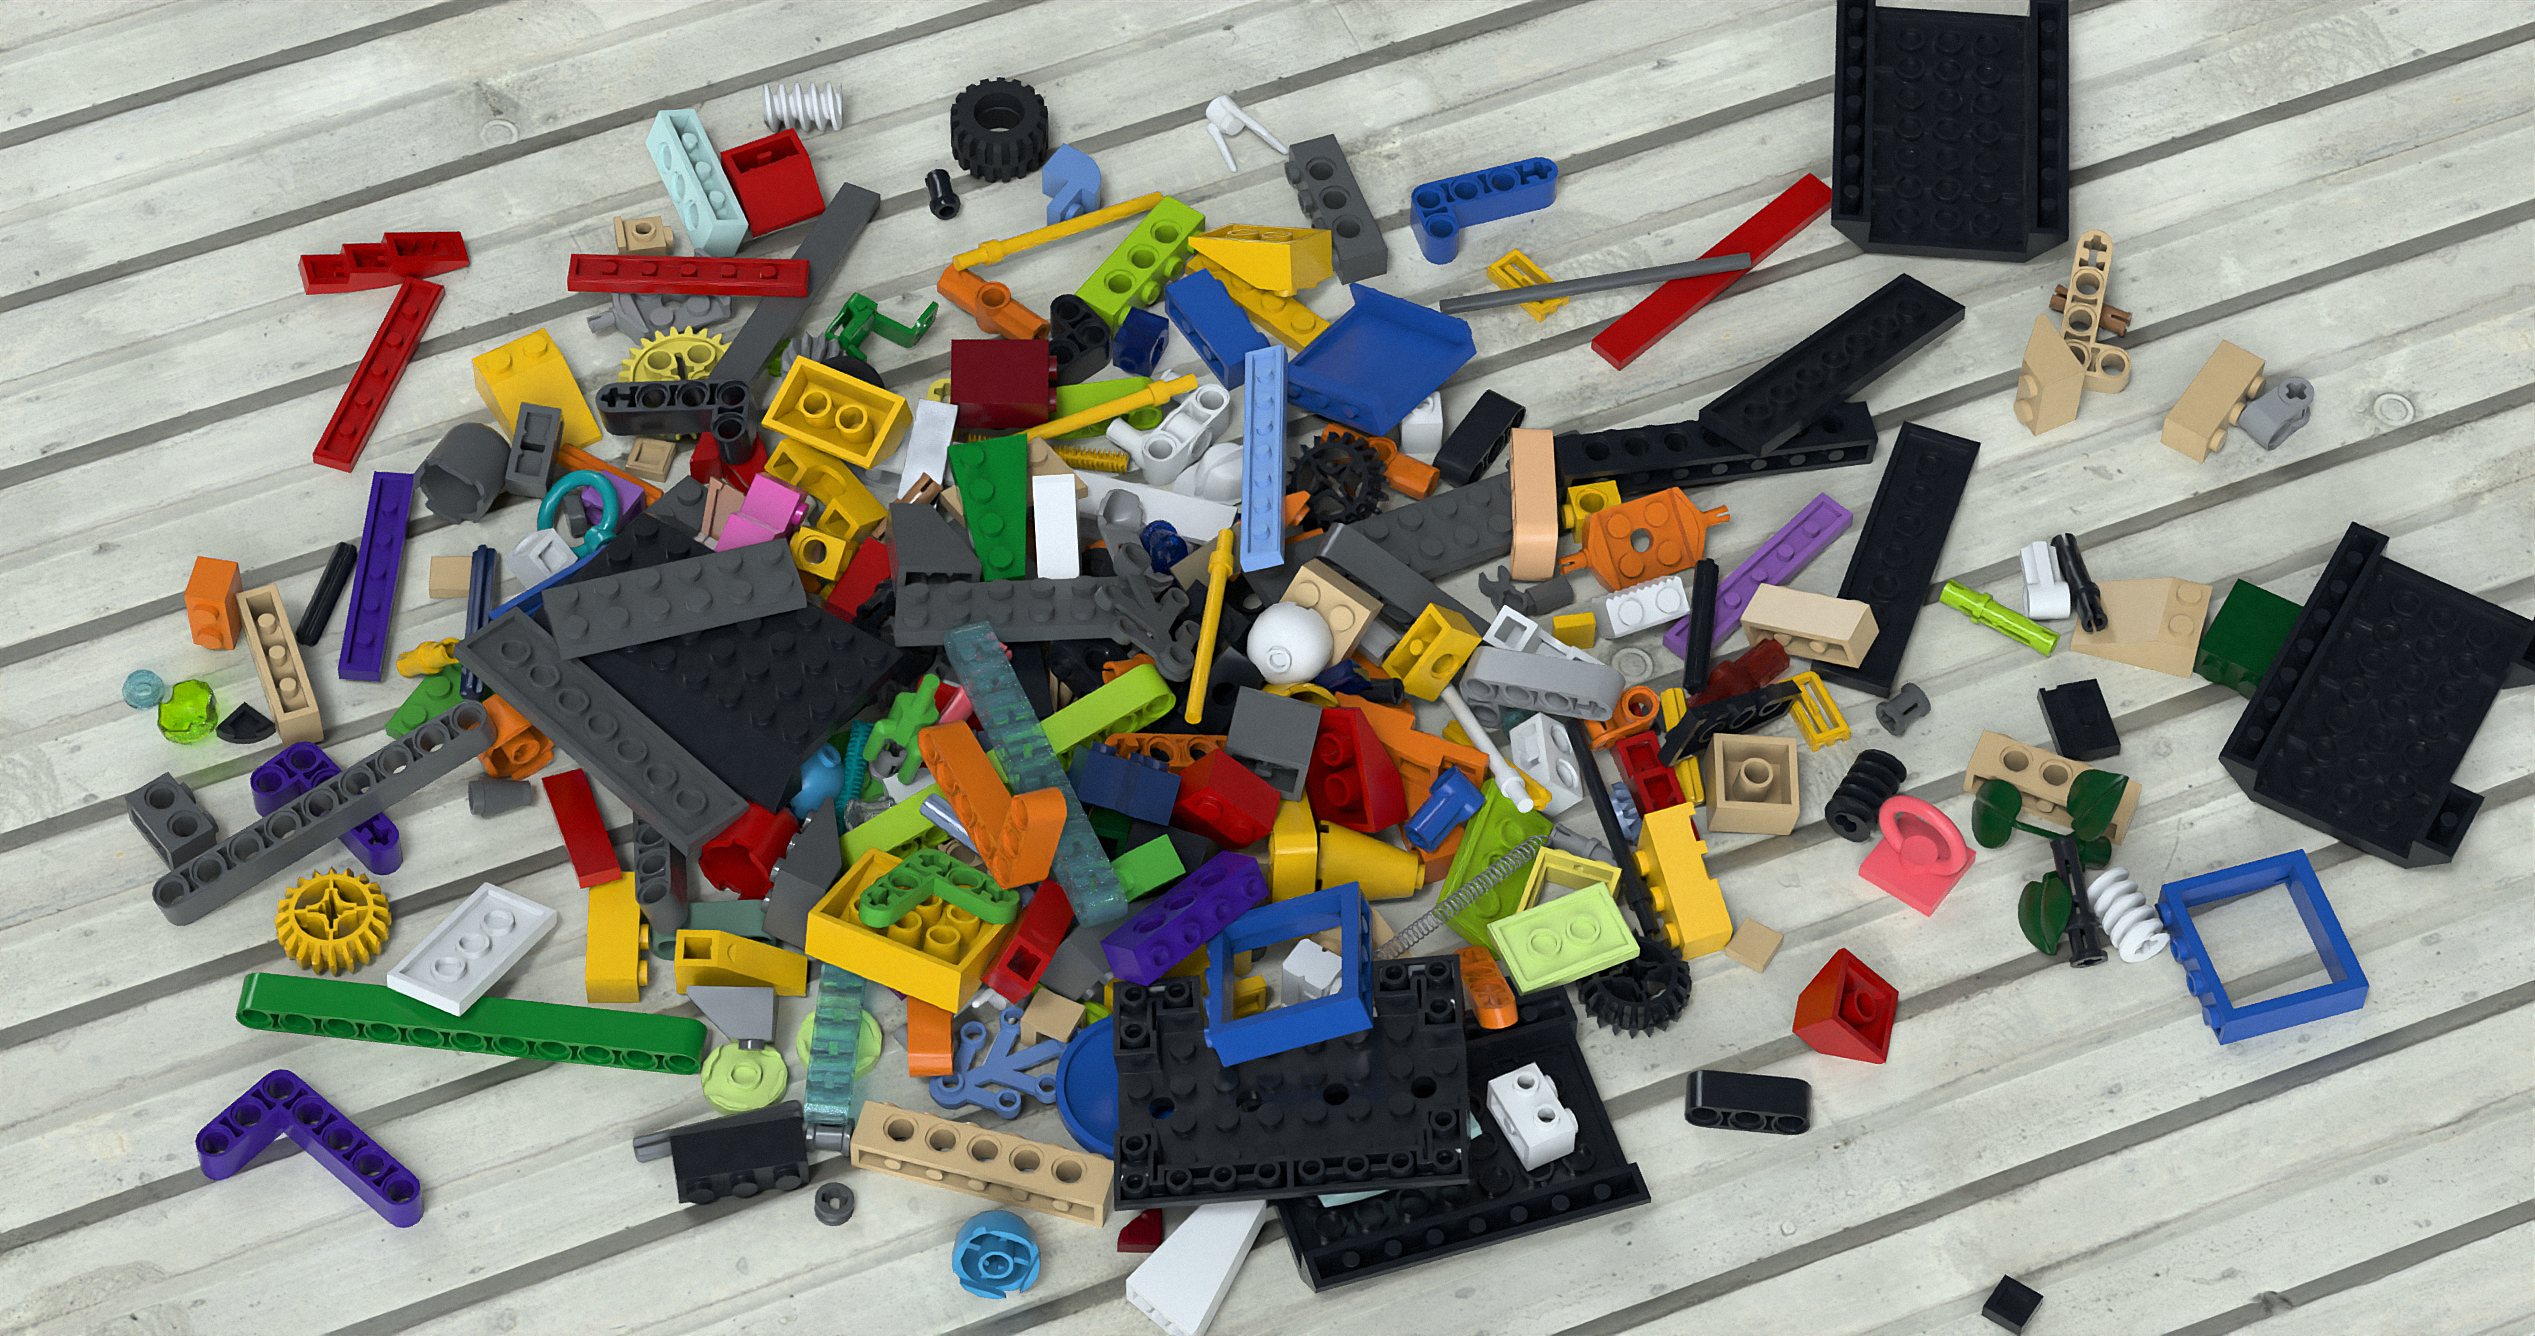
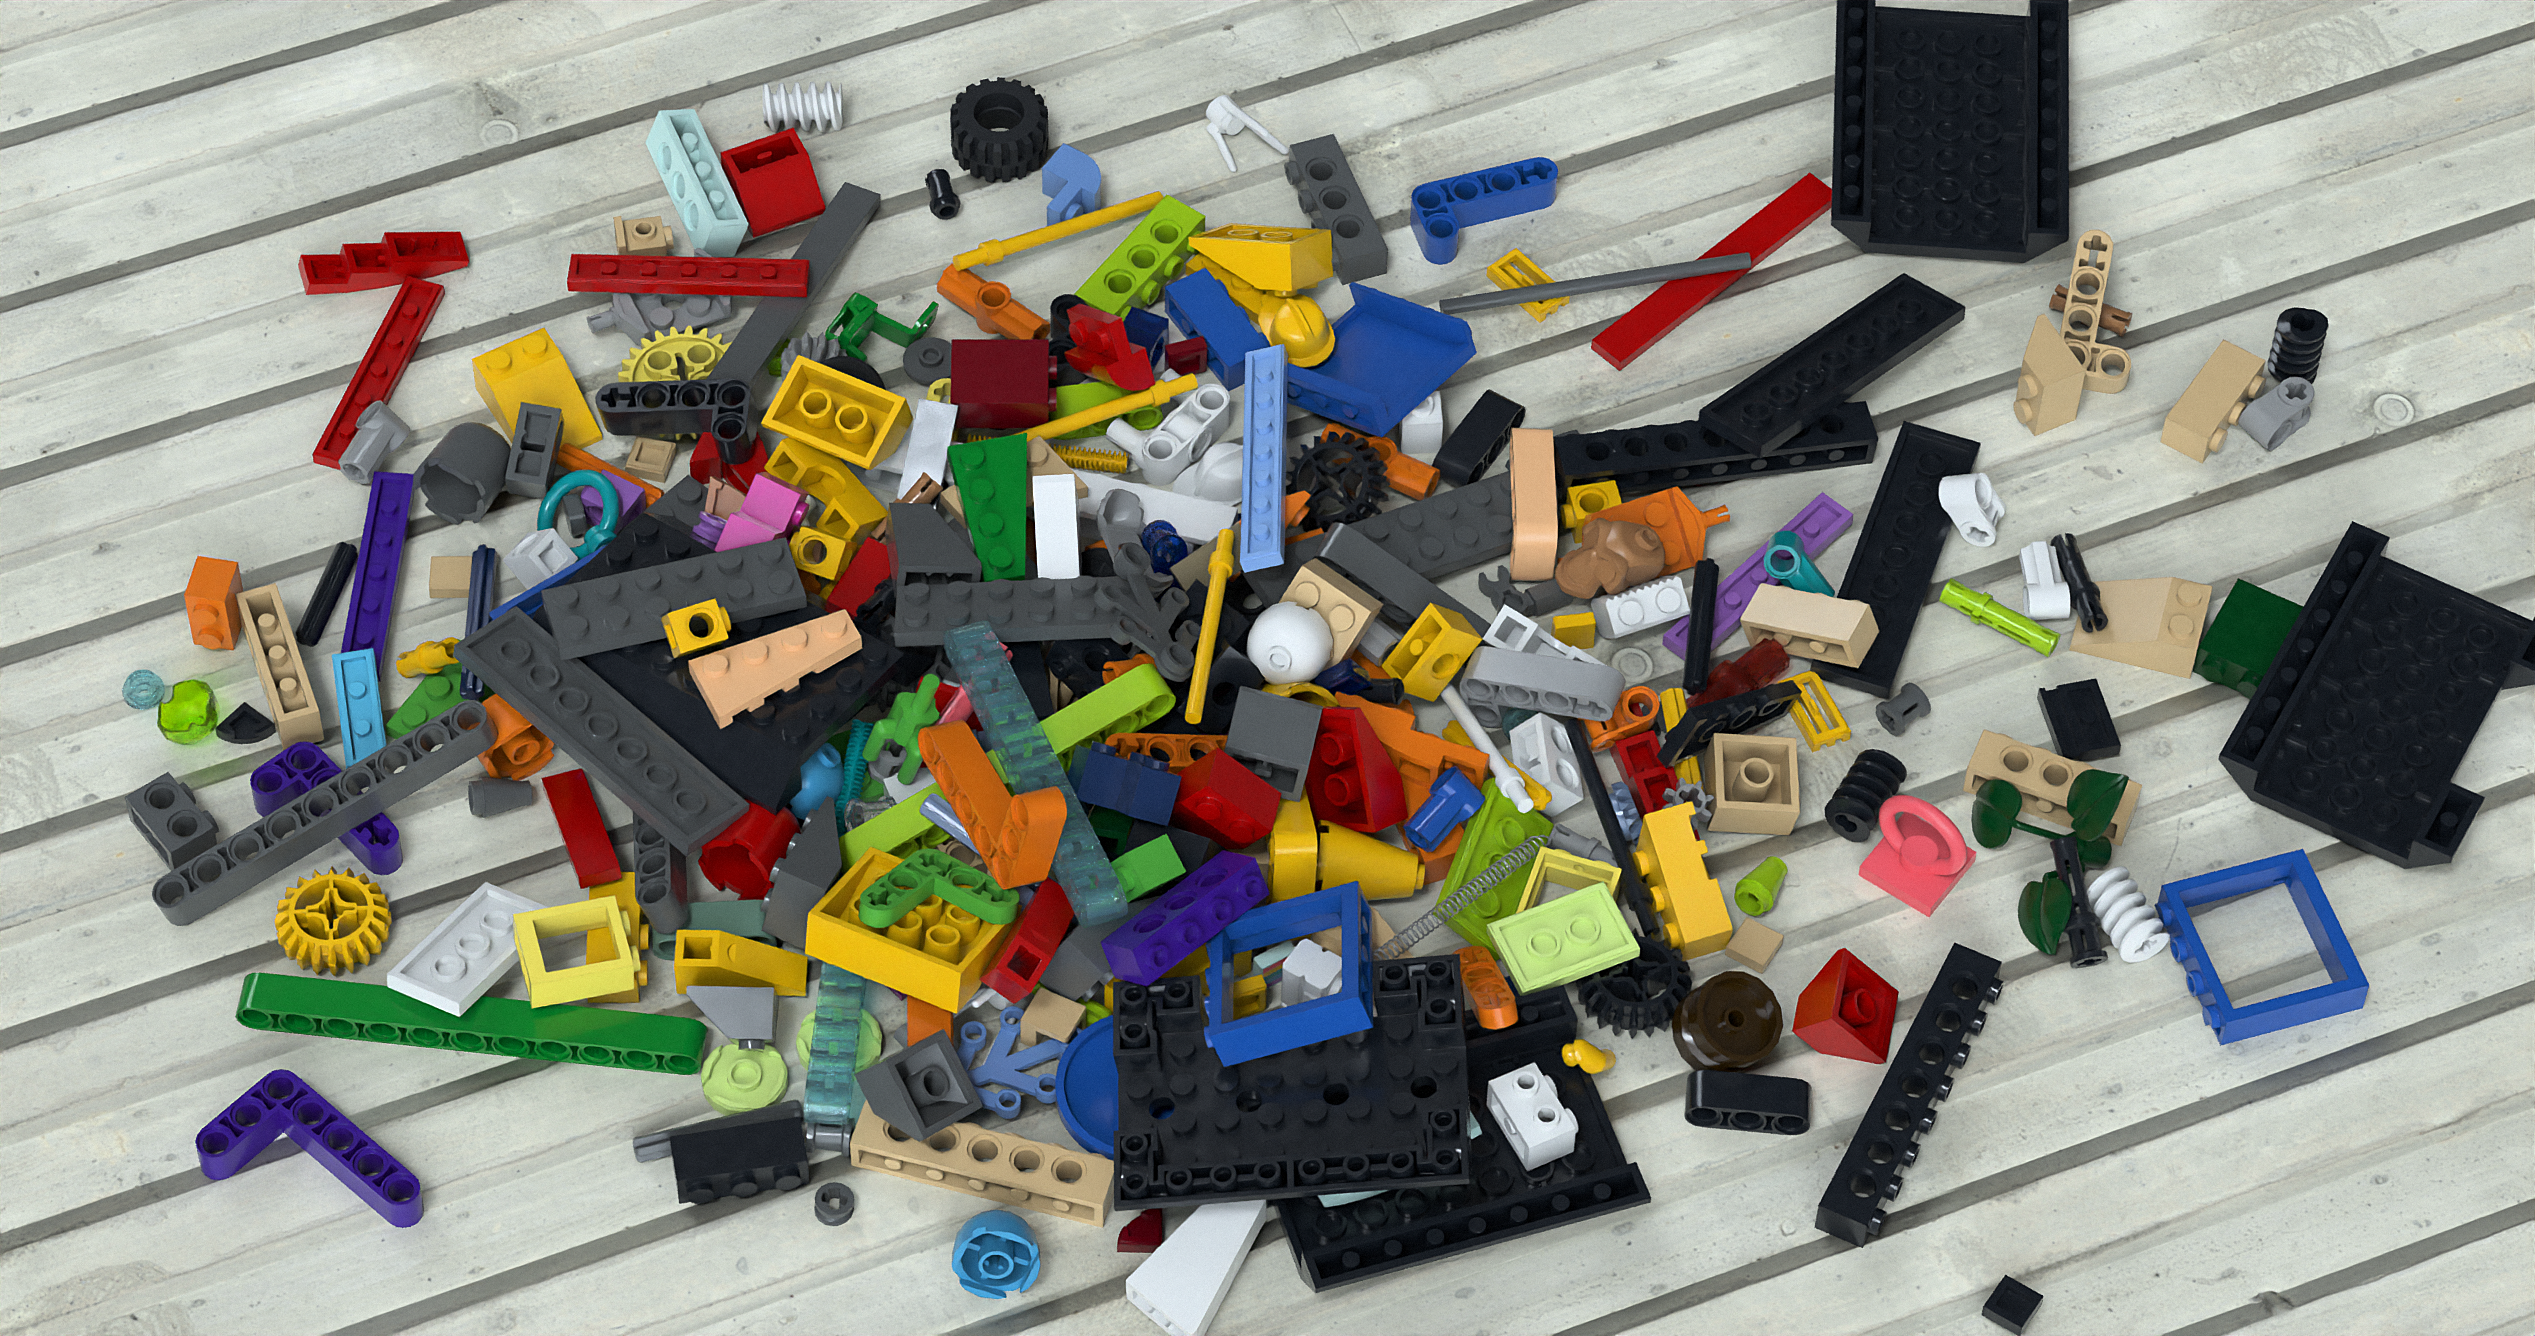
(359, 704): none -> medium azure tile
(377, 436): none -> light grey piece
(581, 981): none -> light yellow window
(681, 638): none -> yellow brick
(710, 526): none -> medium lavender bush
(752, 670): none -> light nougat wing
(920, 1087): none -> dark grey slope
(928, 360): none -> dark grey piece
(1105, 350): none -> red brick
(1186, 356): none -> dark red tile
(1270, 963): none -> light aqua tile
(1300, 327): none -> yellow piece
(1588, 1056): none -> yellow arm
(1611, 555): none -> medium nougat head
(1690, 793): none -> light grey gear
(1727, 1023): none -> dark brown wheel
(1760, 886): none -> lime cone
(1798, 572): none -> teal piece
(1962, 974): none -> black brick
(1972, 506): none -> white piece
(2297, 344): none -> black piece

